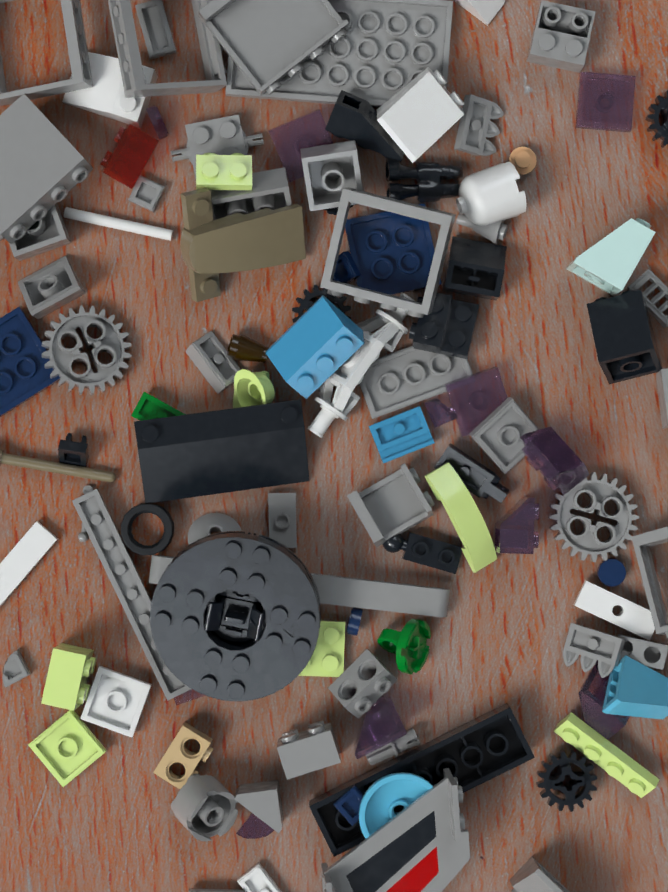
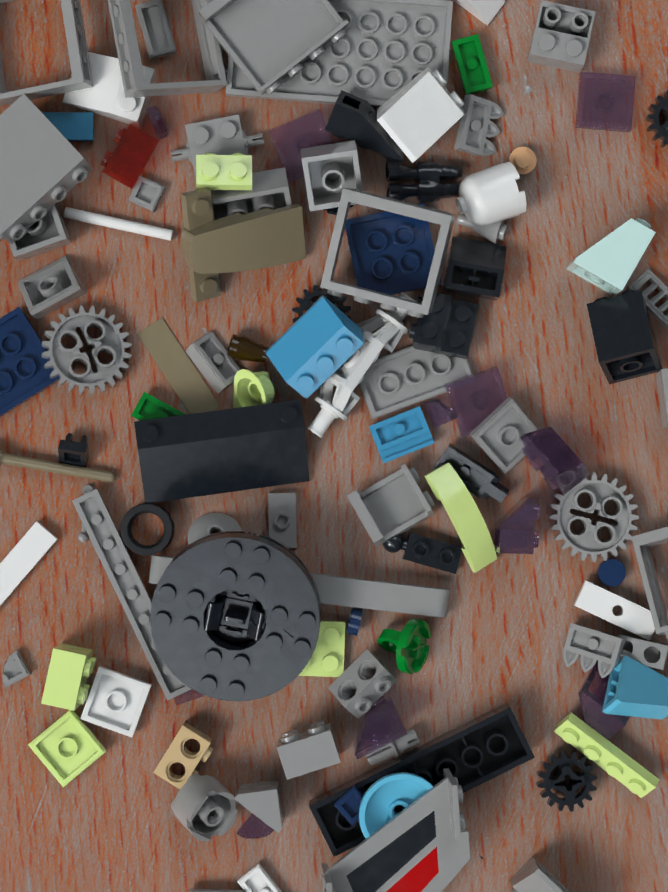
(73, 125): none -> dark azure tile
(178, 368): none -> dark tan sticker
(346, 269): dark blue tile -> none
(471, 64): none -> green plate

